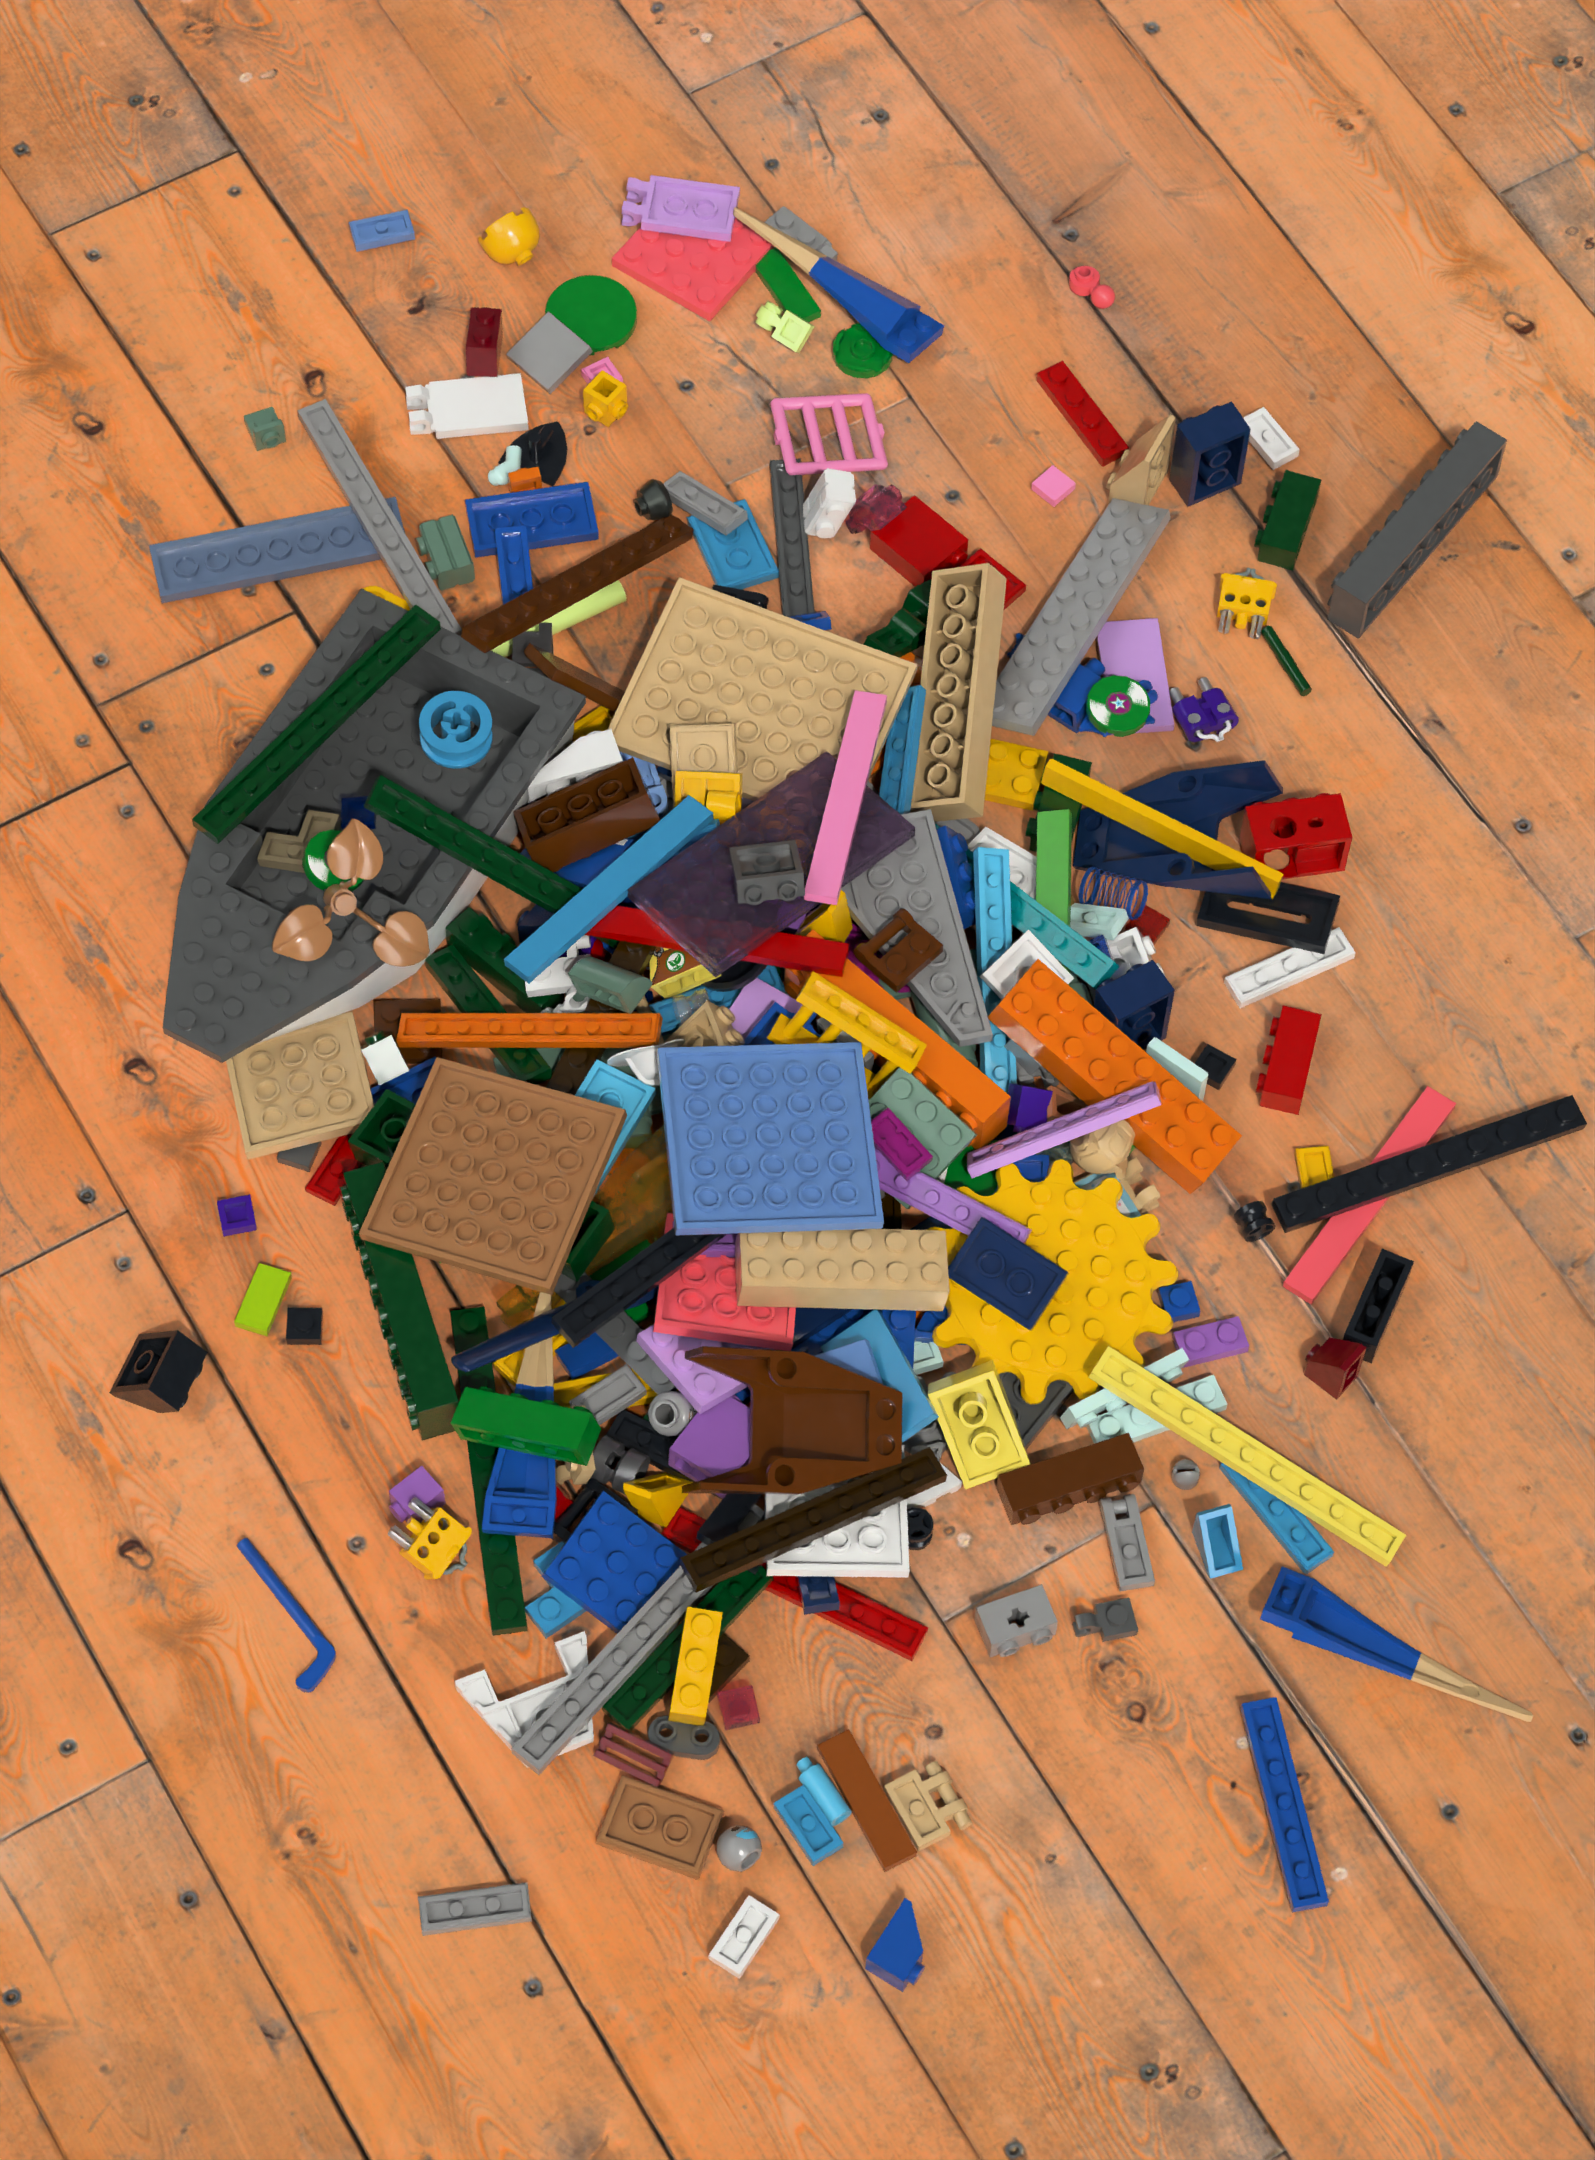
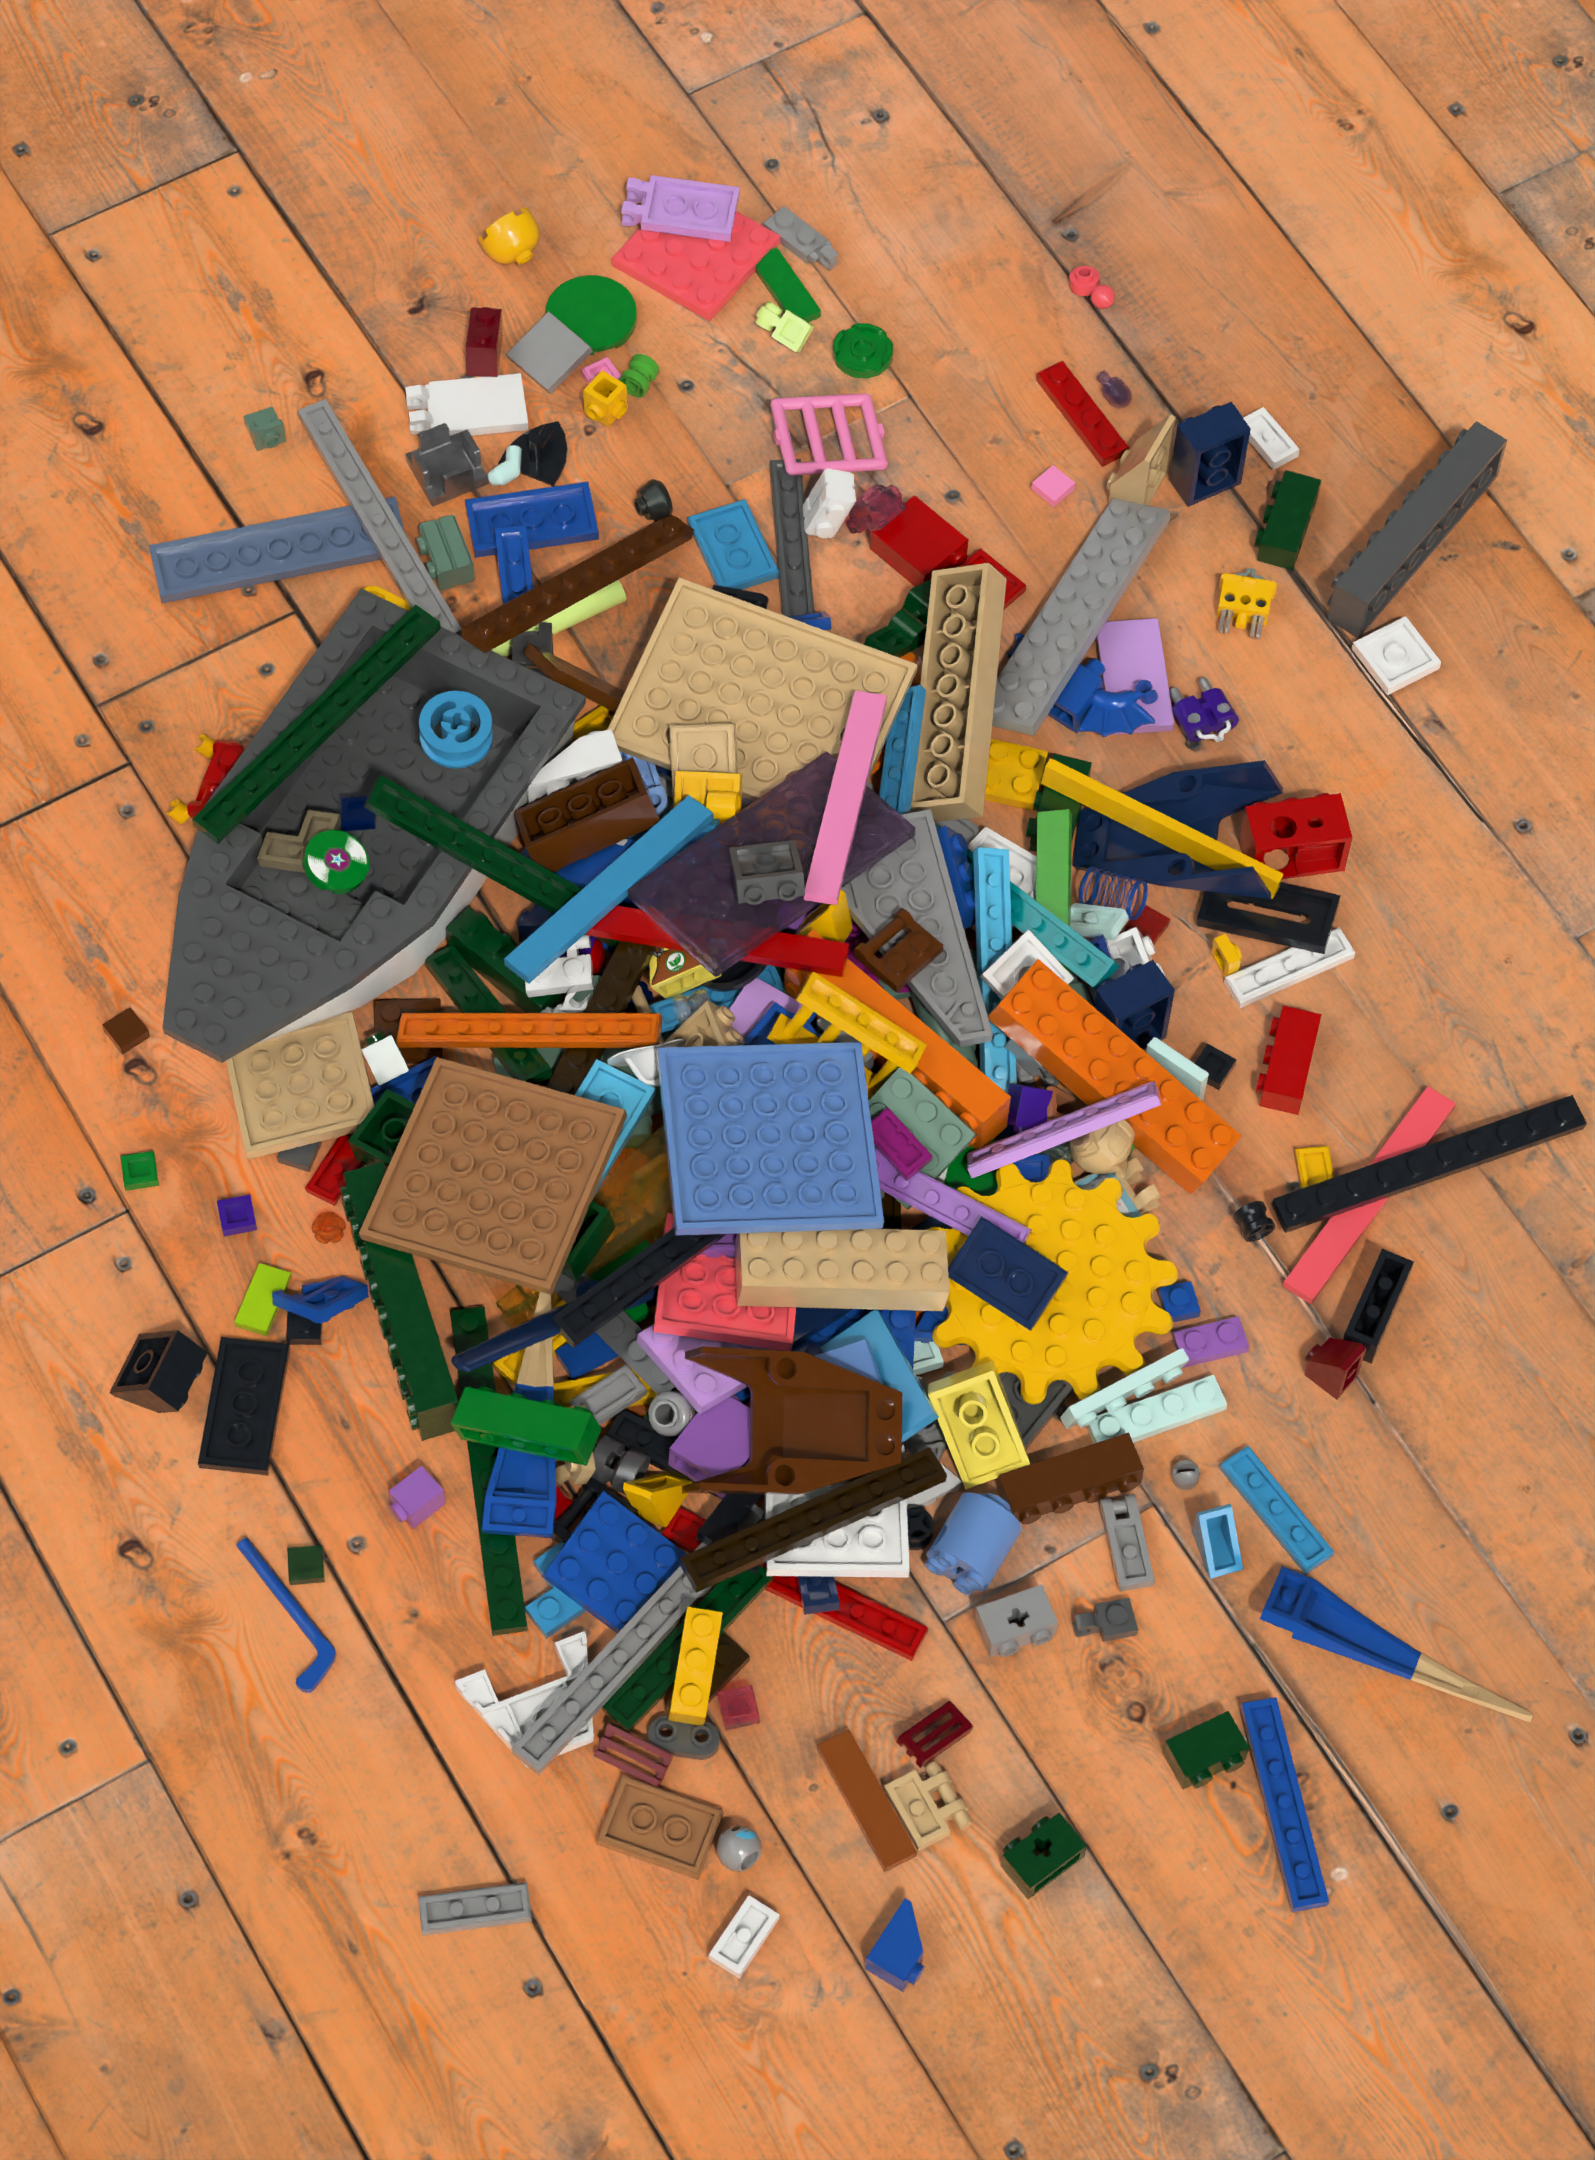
(126, 1030): none -> reddish brown tile
(139, 1170): none -> green tile
(224, 756): none -> red torso
(244, 1406): none -> black tile
(306, 1565): none -> clear green tile
(323, 1299): none -> blue wing
(325, 1220): none -> clear orange plate
(351, 855): medium nougat plant -> none
(381, 230): medium blue plate -> none
(444, 1541): yellow piece -> none
(446, 464): none -> flat silver panel
(524, 479): orange plate -> none
(609, 983): sand green brick -> none
(640, 372): none -> bright green wheel
(705, 503): light grey tile -> none
(808, 1825): dark azure plate -> none
(823, 1791): medium azure cylinder -> none
(885, 314): blue plate -> none
(915, 1749): none -> dark red tile
(974, 1541): none -> medium blue cylinder
(1035, 1872): none -> dark green brick
(1114, 390): none -> cylinder
(1118, 705): green tile -> none
(1206, 1751): none -> dark green brick
(1226, 955): none -> yellow plate
(1247, 1456): light yellow plate -> none
(1286, 660): dark green piece -> none
(1396, 655): none -> white plate

